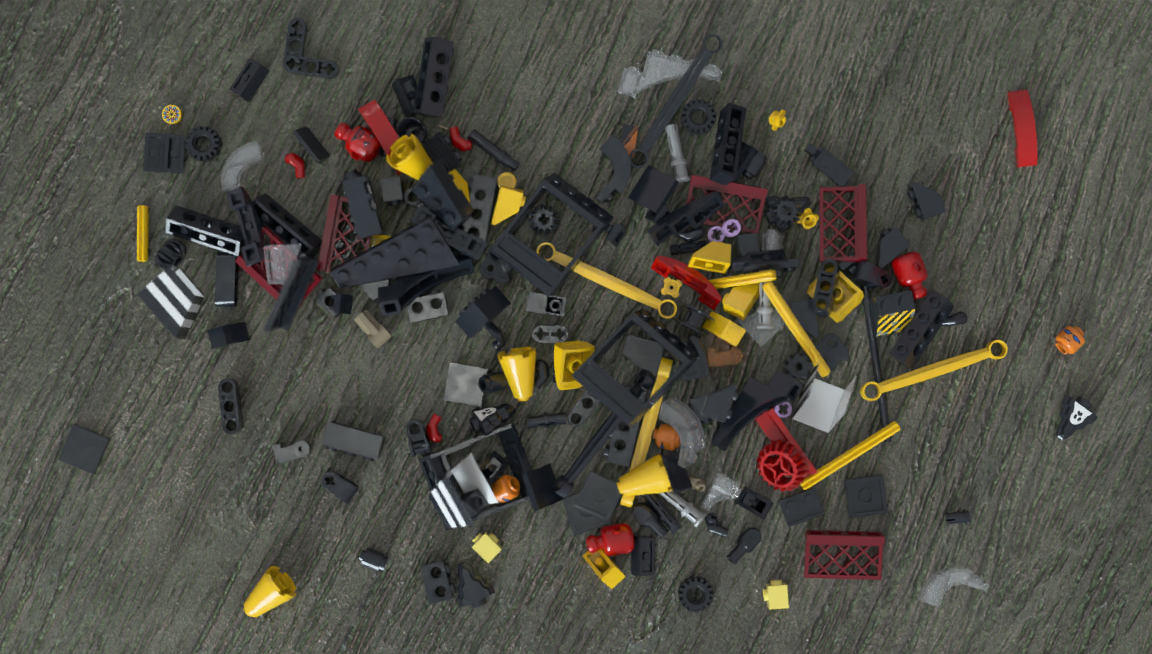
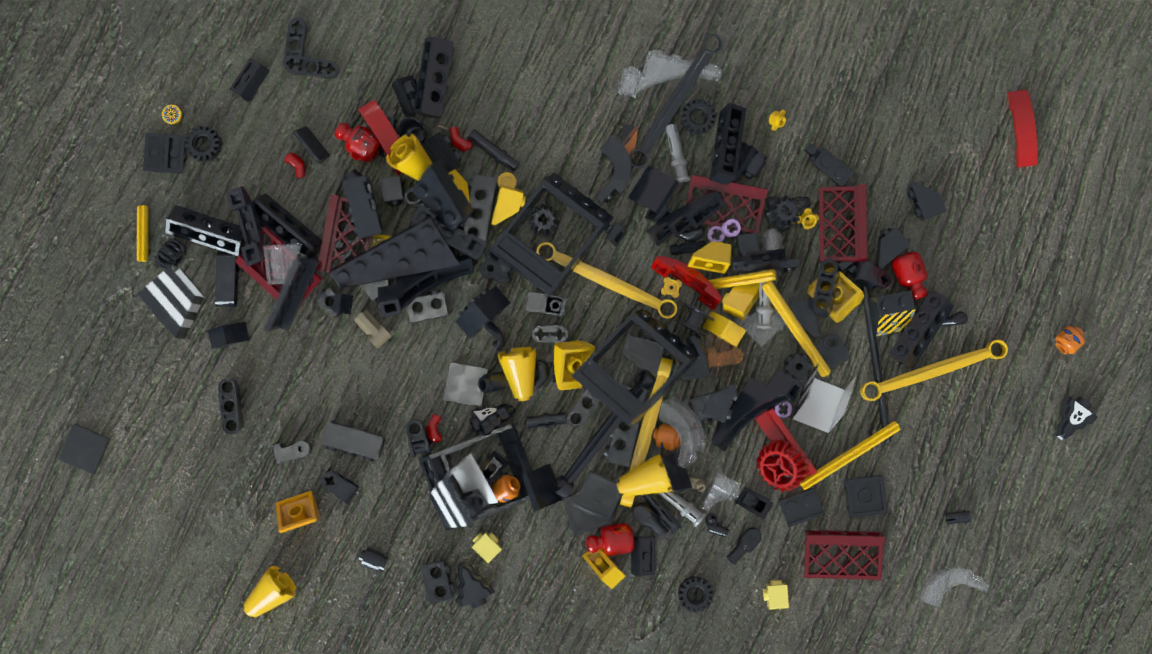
(238, 162): clear arch -> none
(296, 511): none -> light orange slope

